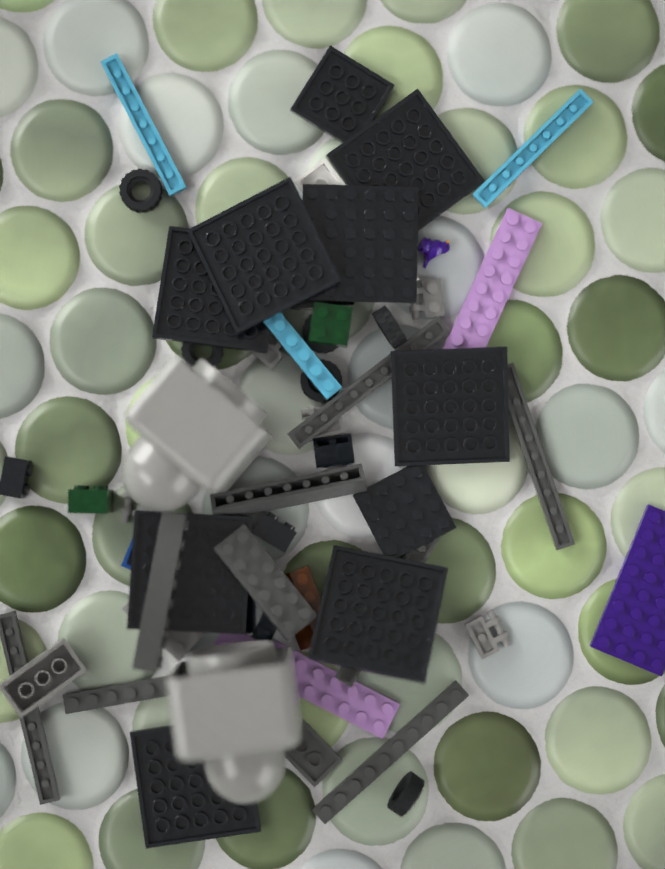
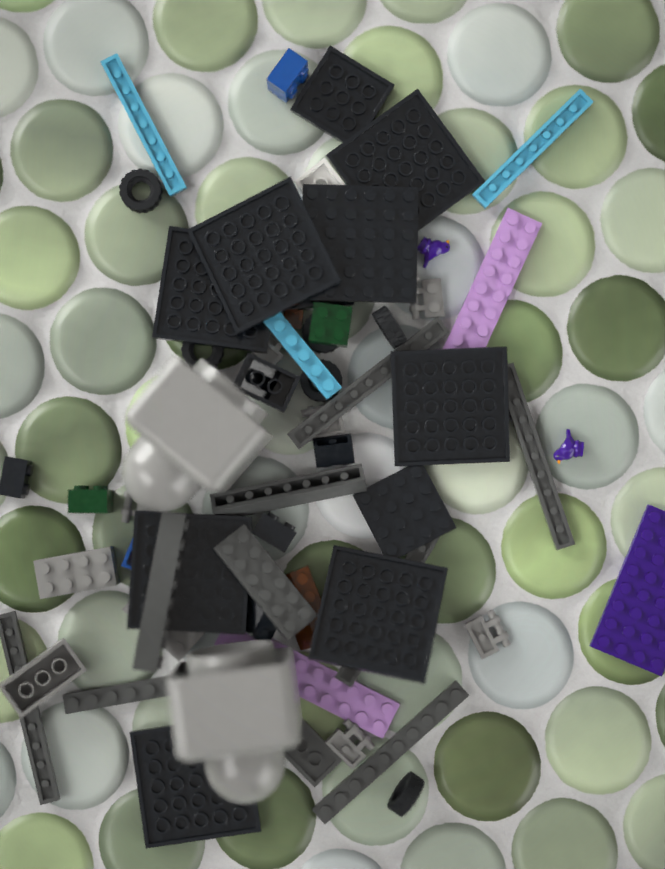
(76, 572): none -> light grey brick
(266, 382): none -> black slope
(288, 75): none -> blue brick
(295, 318): none -> reddish brown plate
(345, 748): none -> light grey plate
(569, 449): none -> dark purple animal

